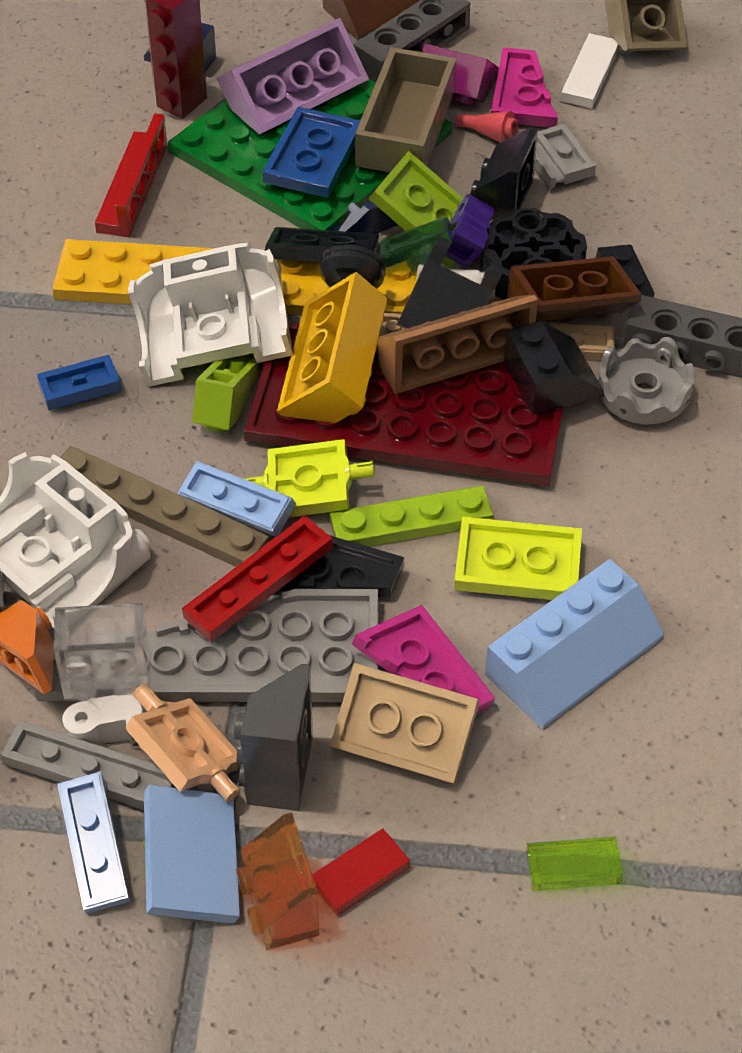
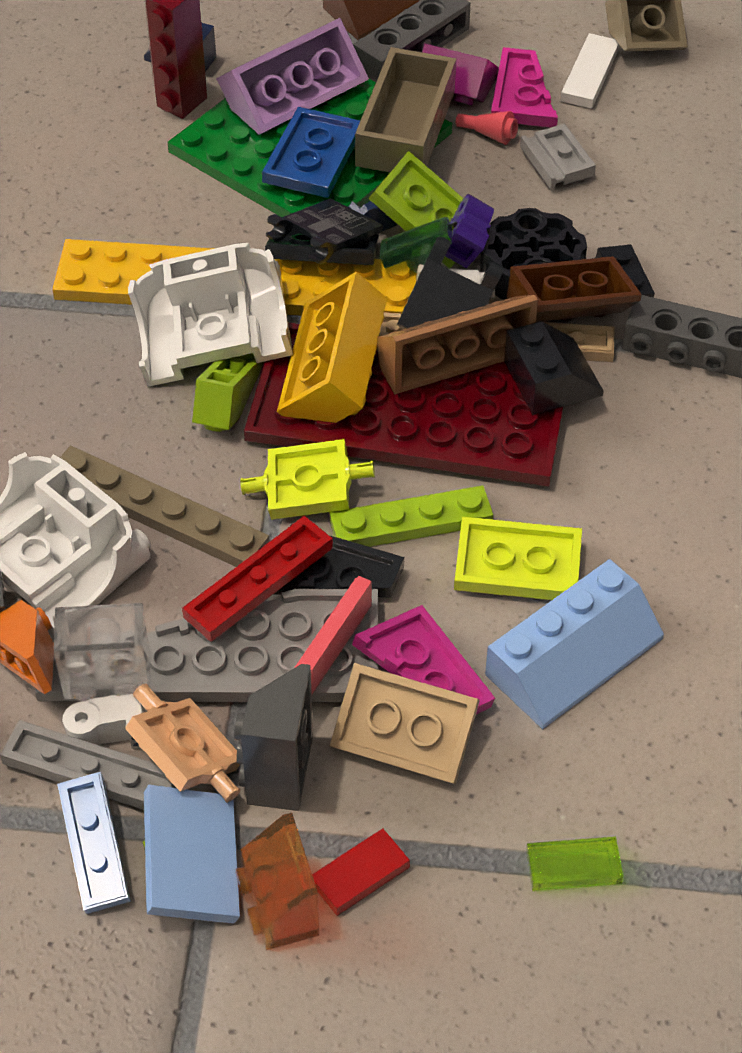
(78, 382): blue plate -> none
(133, 180): red fence -> none
(238, 498): light blue tile -> none
(327, 225): none -> black flag
(337, 630): none -> coral tile
(343, 260): black piece -> none
(508, 174): black slope -> none
(649, 364): light grey plate -> none

